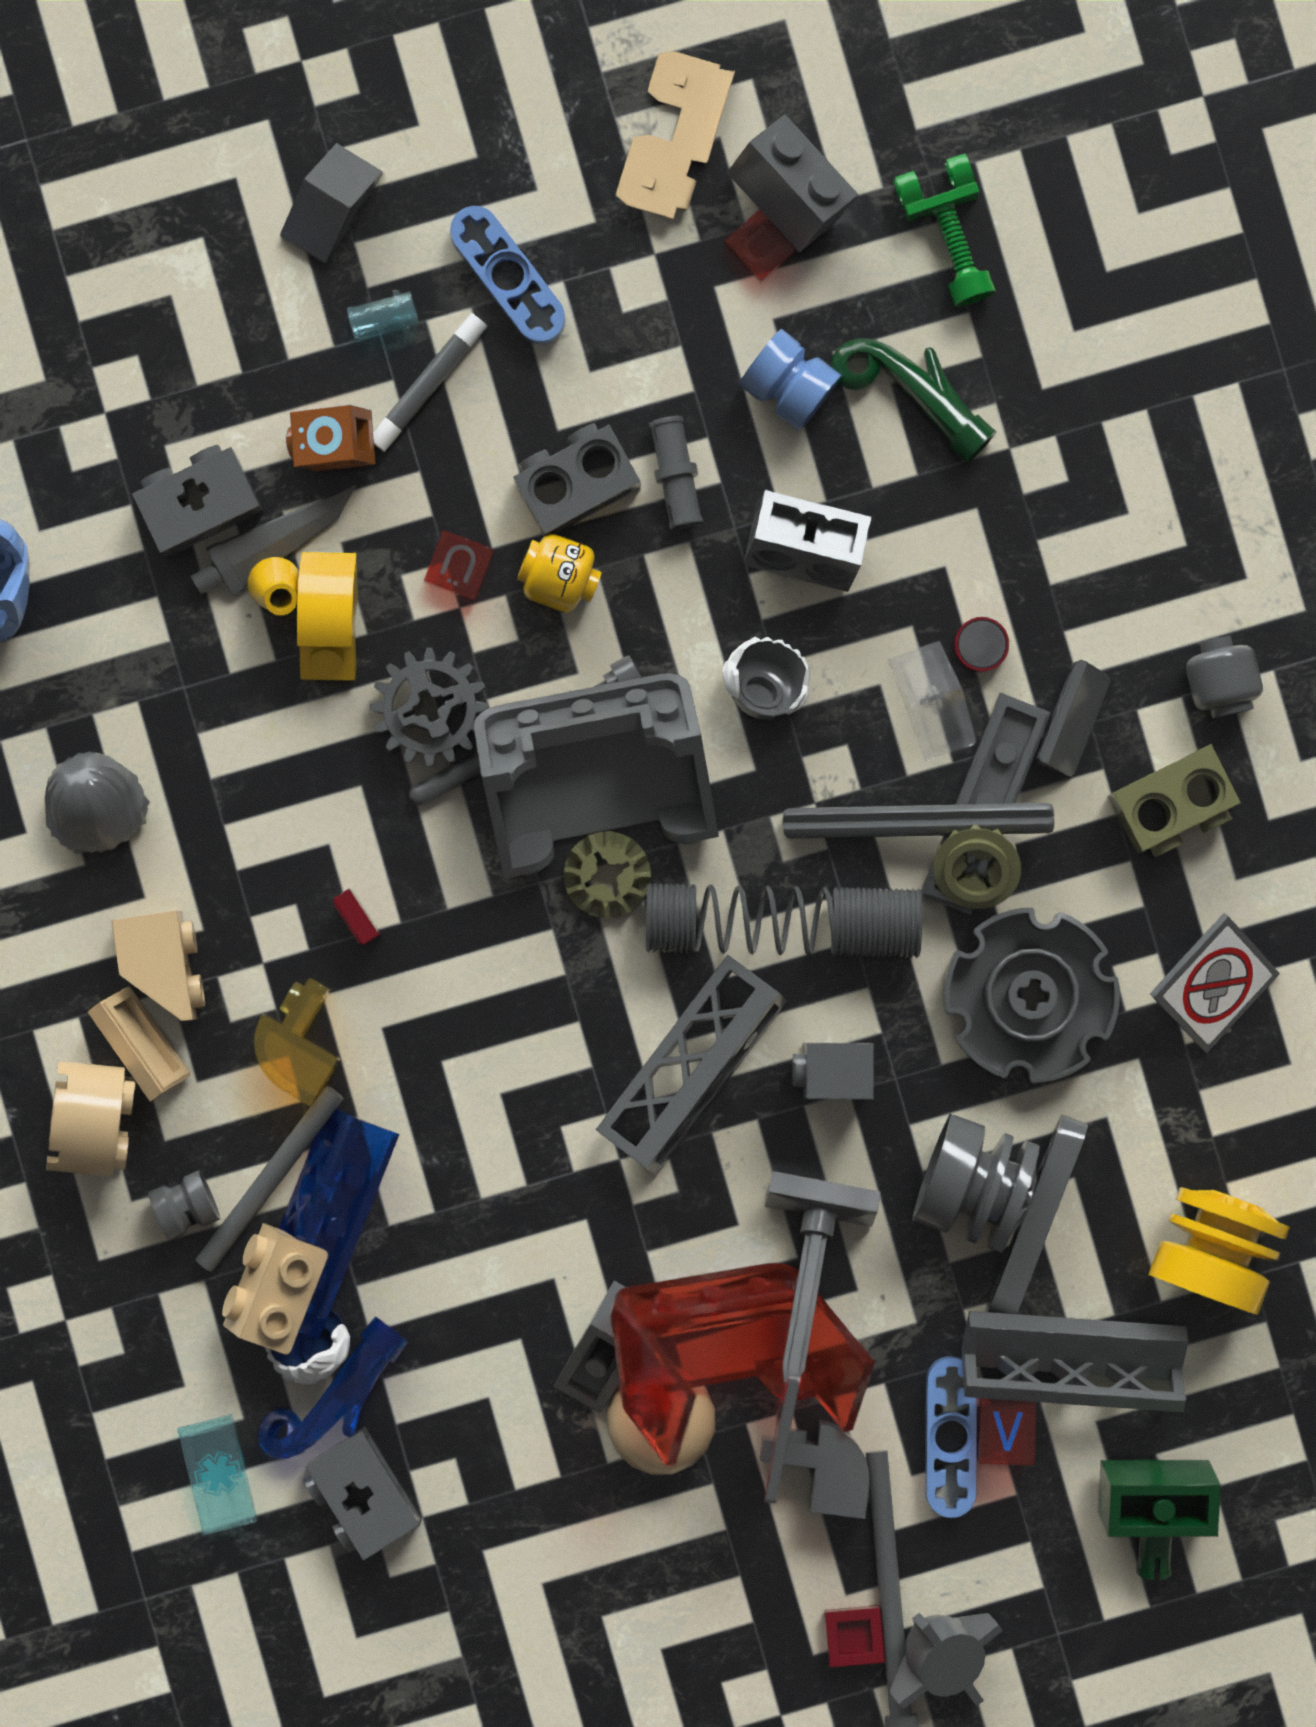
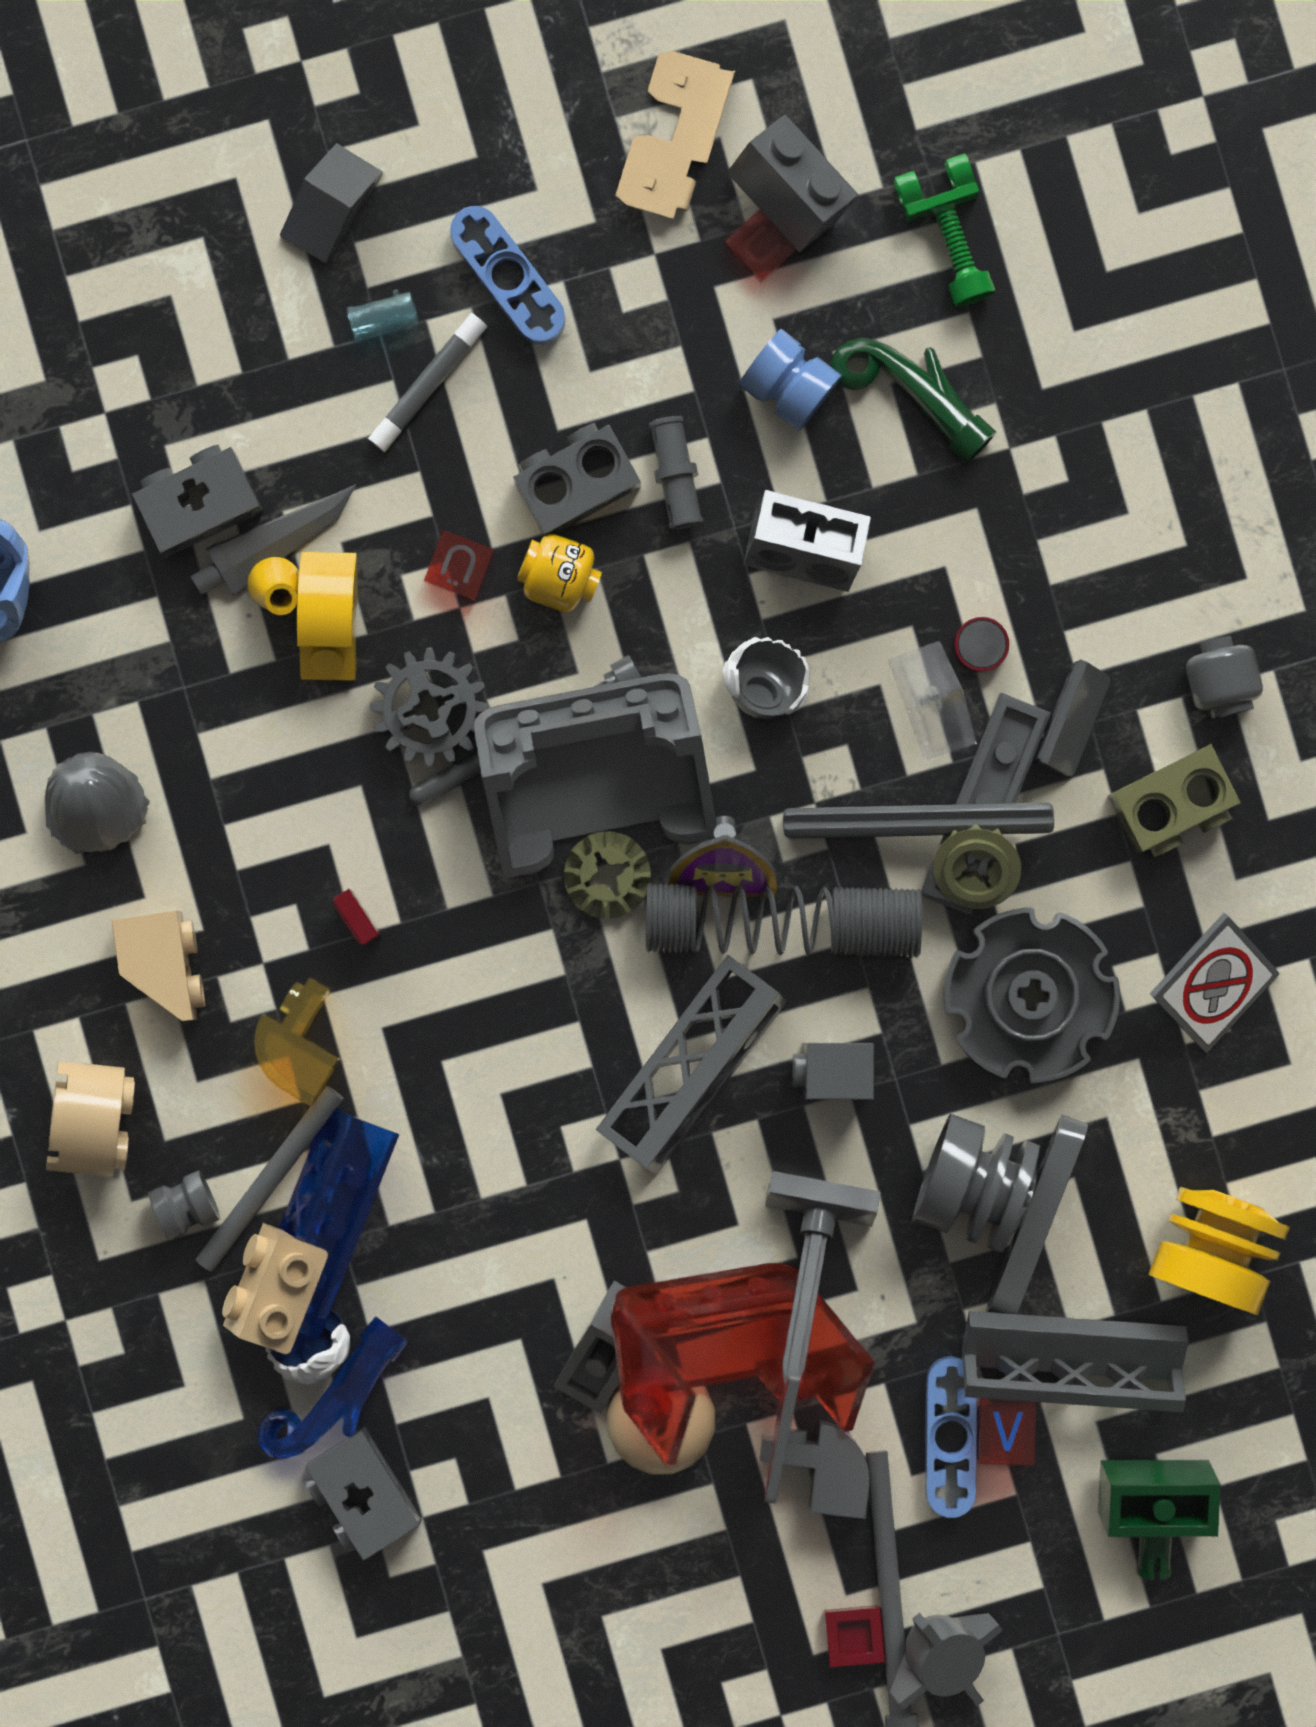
(139, 1043): tan tile -> none
(217, 1474): clear light blue tile -> none
(331, 438): dark orange brick -> none
(725, 865): none -> shield

